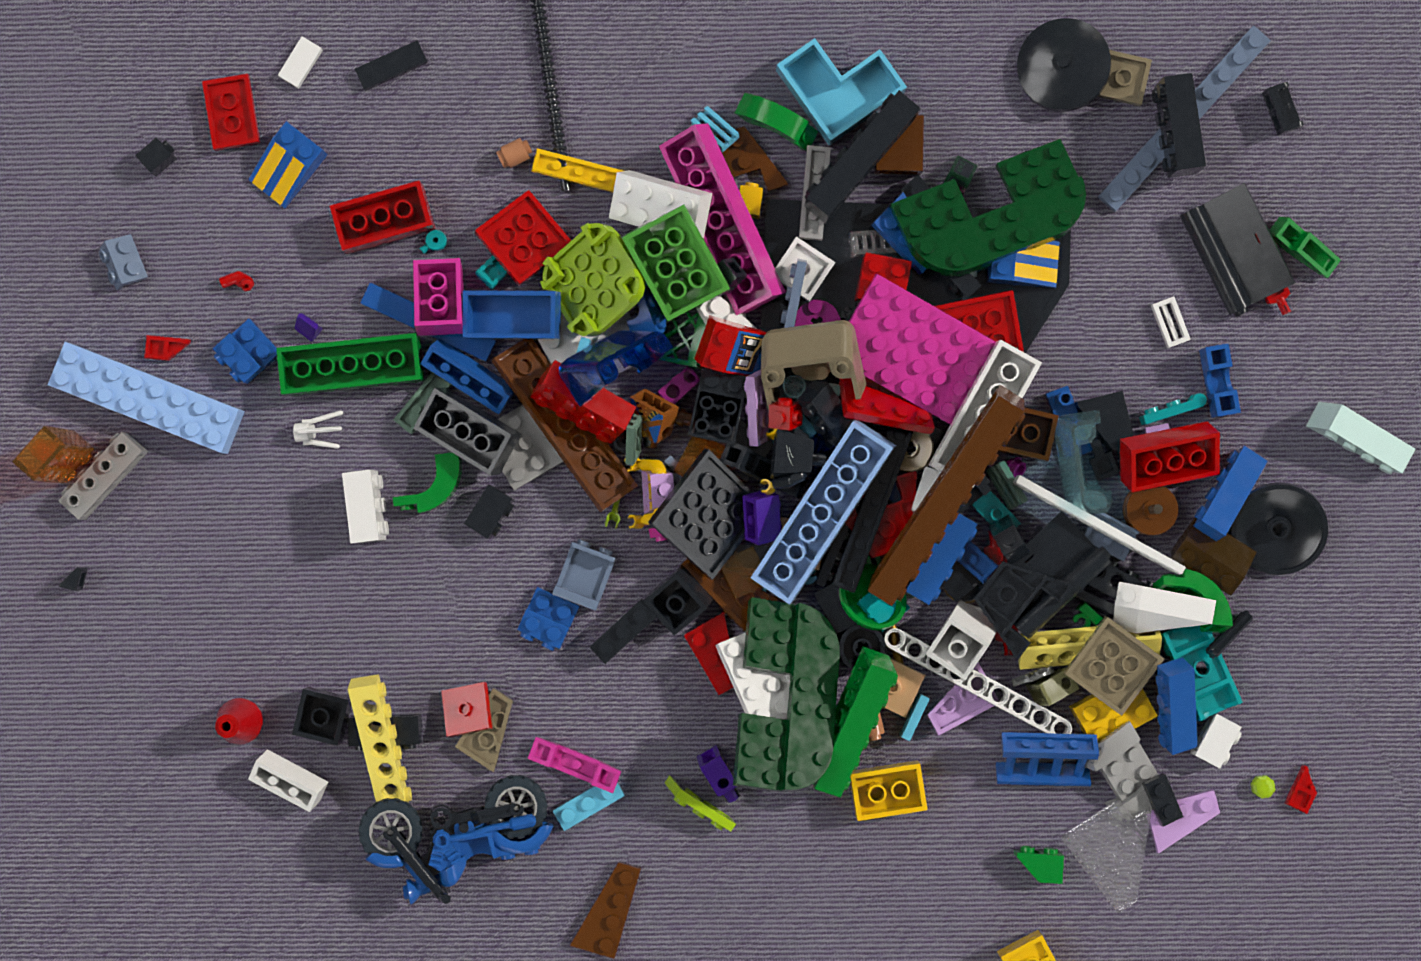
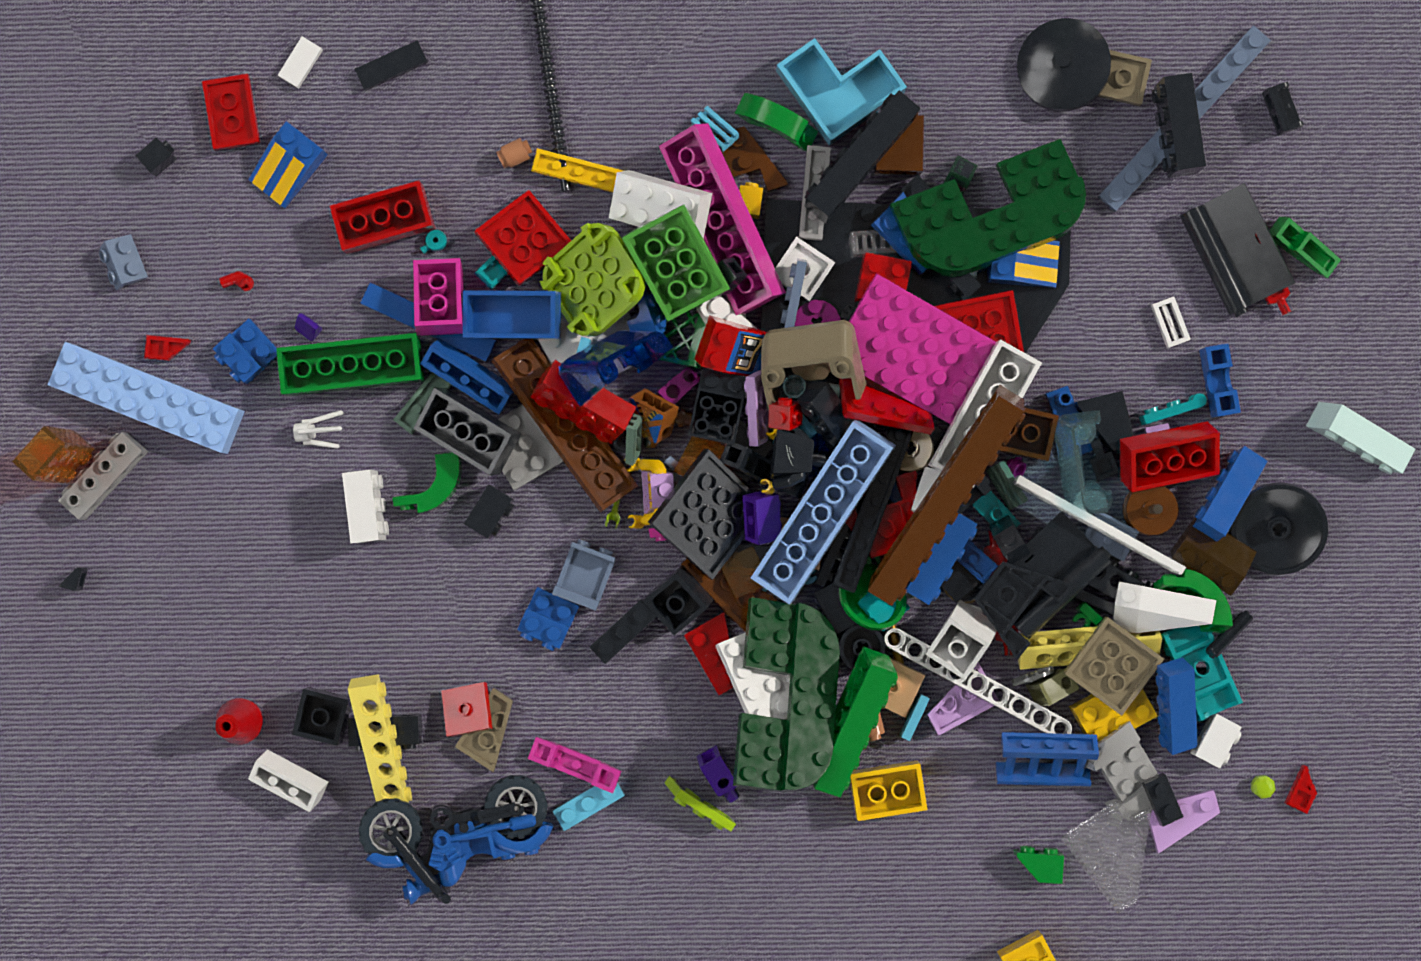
(605, 921): reddish brown wing -> none

